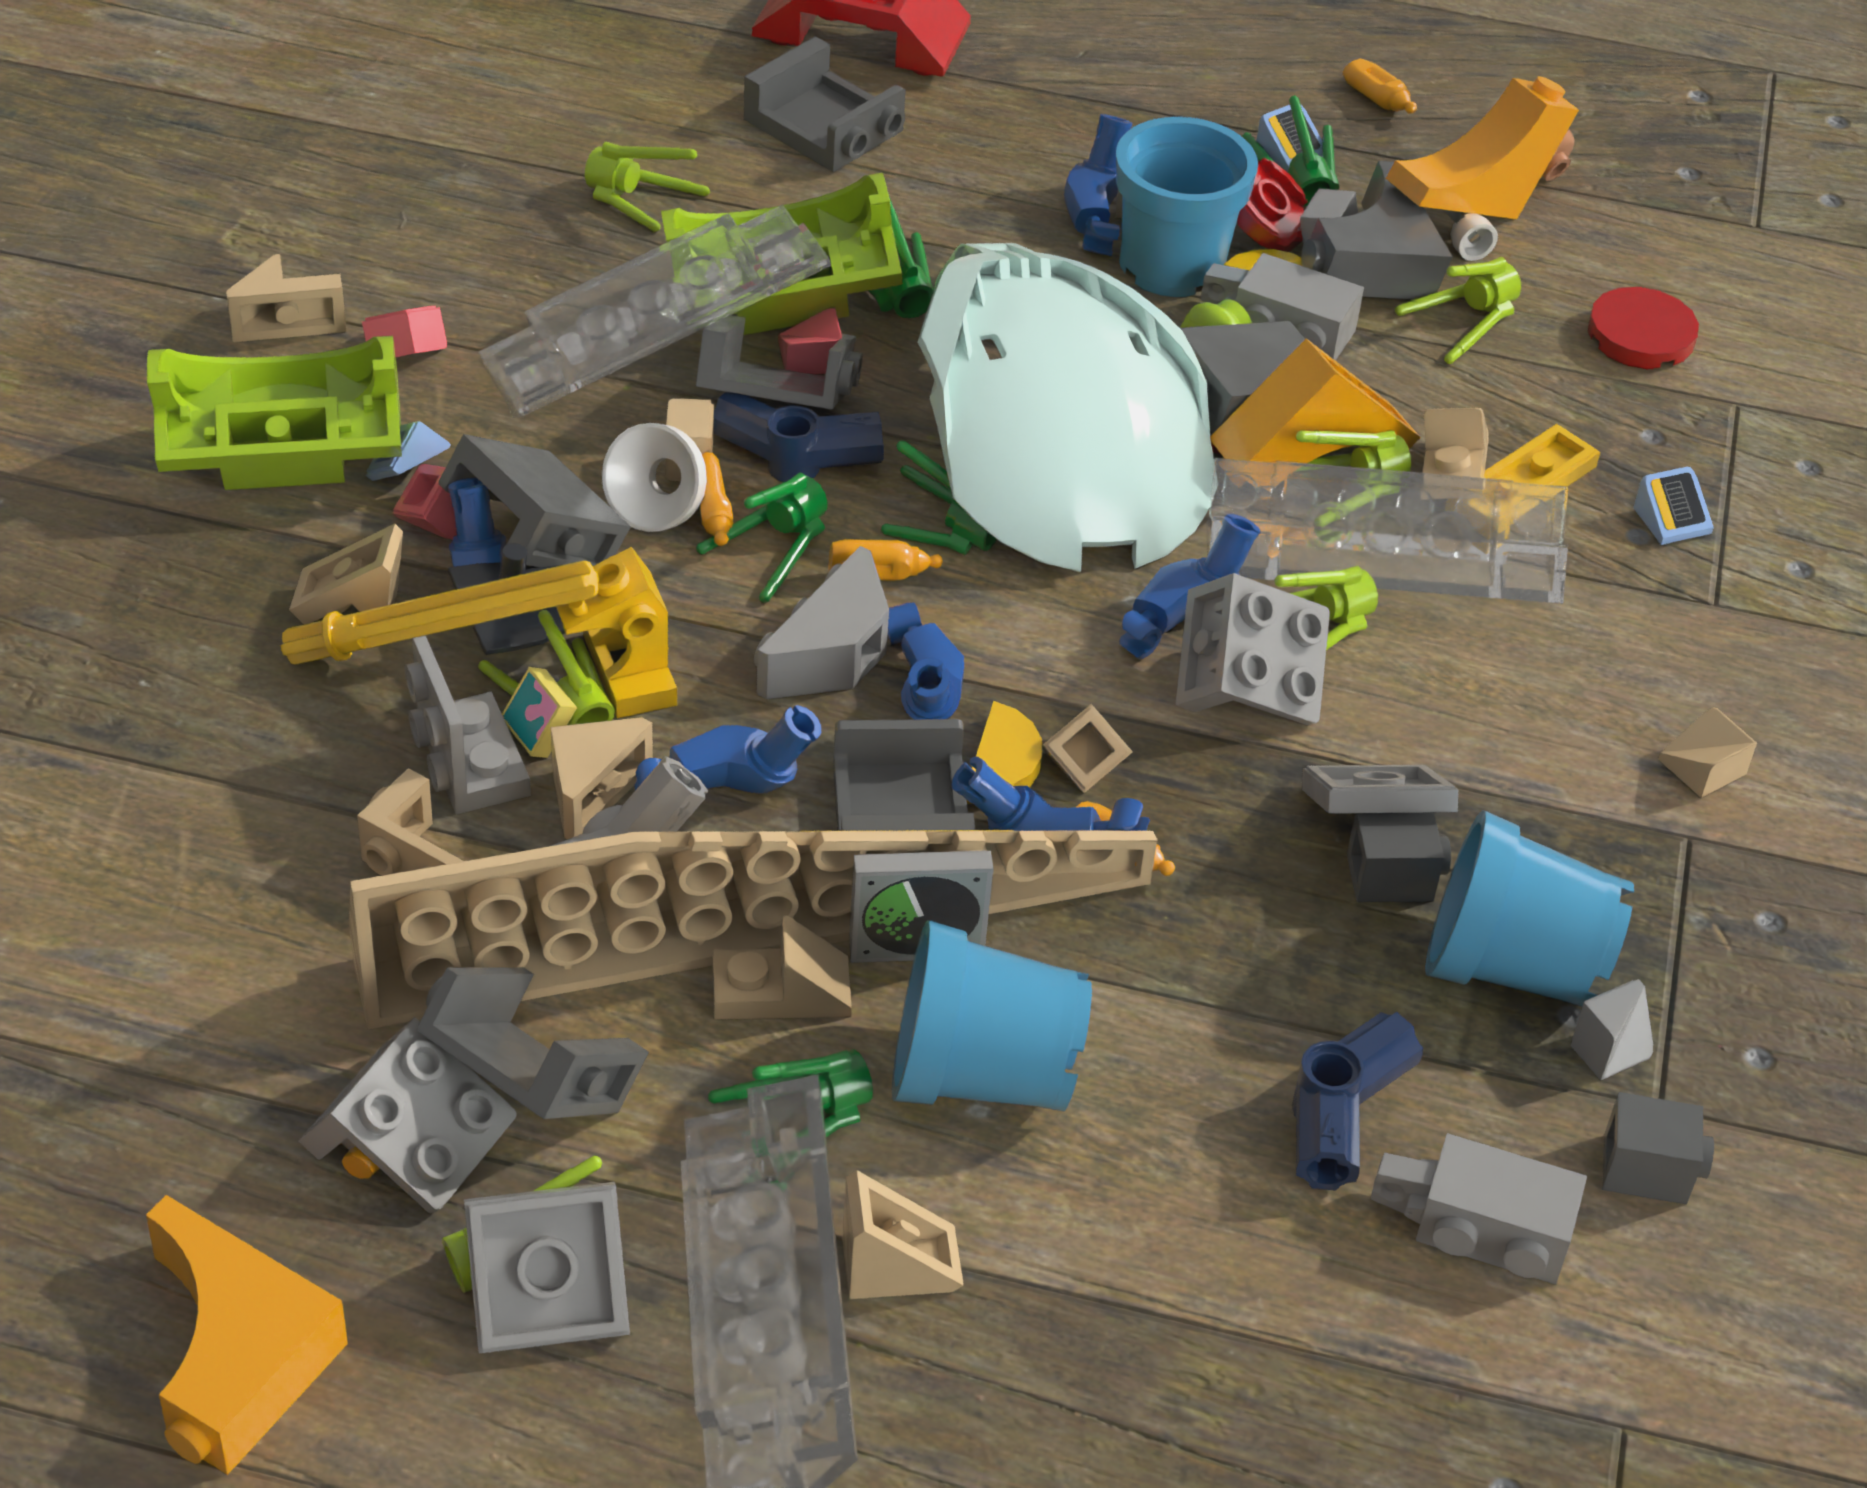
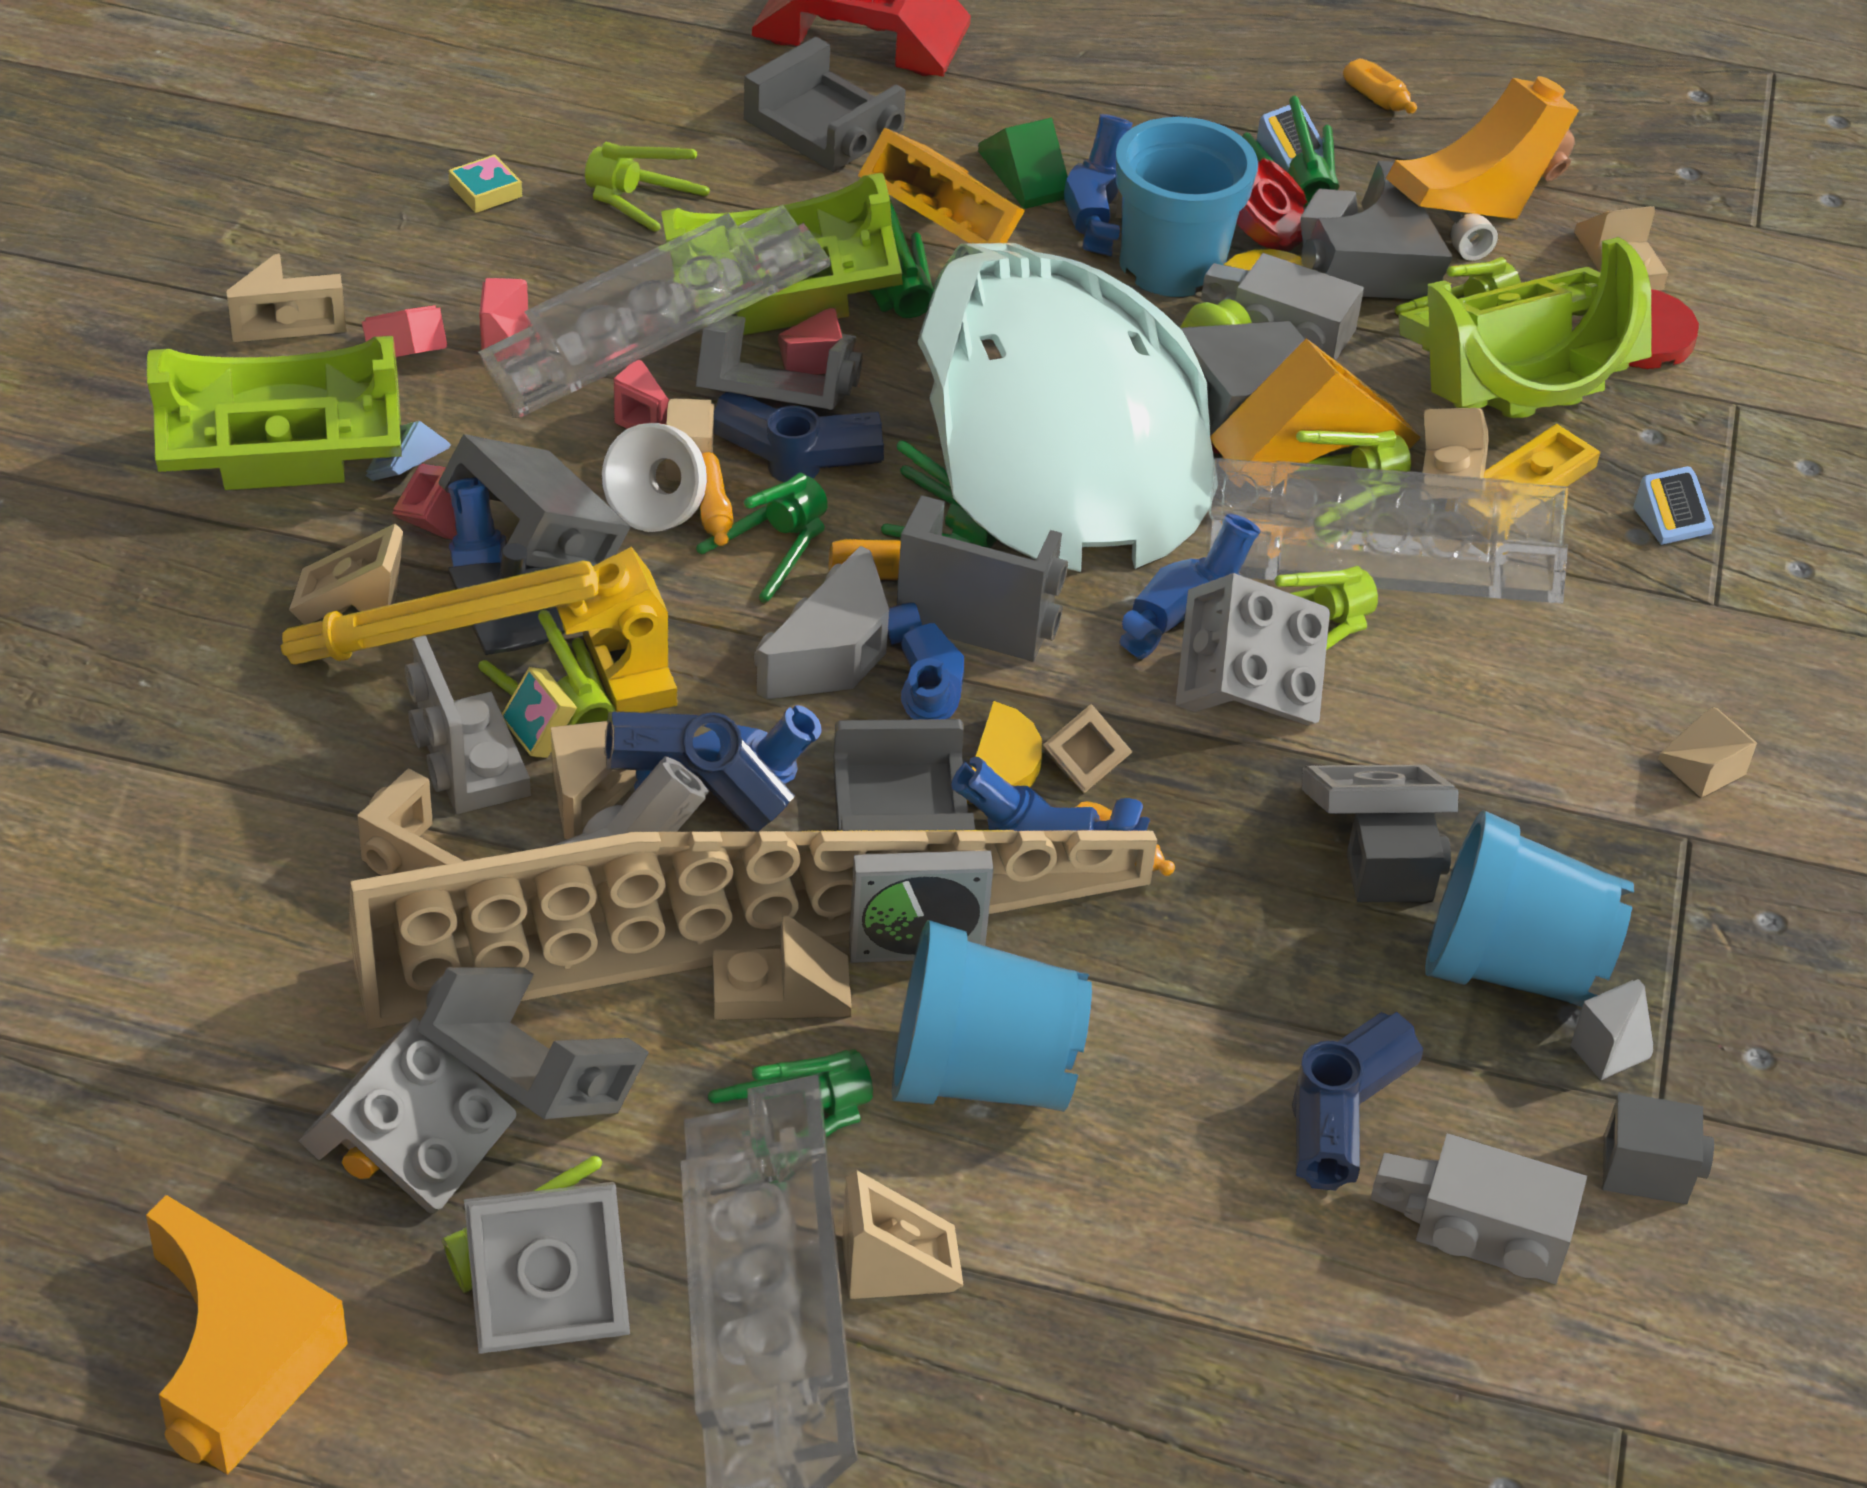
(485, 183): none -> tile
(502, 309): none -> coral slope
(638, 397): none -> coral slope
(734, 777): none -> dark blue piece
(941, 190): none -> light orange arch
(980, 591): none -> dark grey panel
(1028, 162): none -> green slope
(1519, 342): none -> lime piece
(1630, 225): none -> tan slope

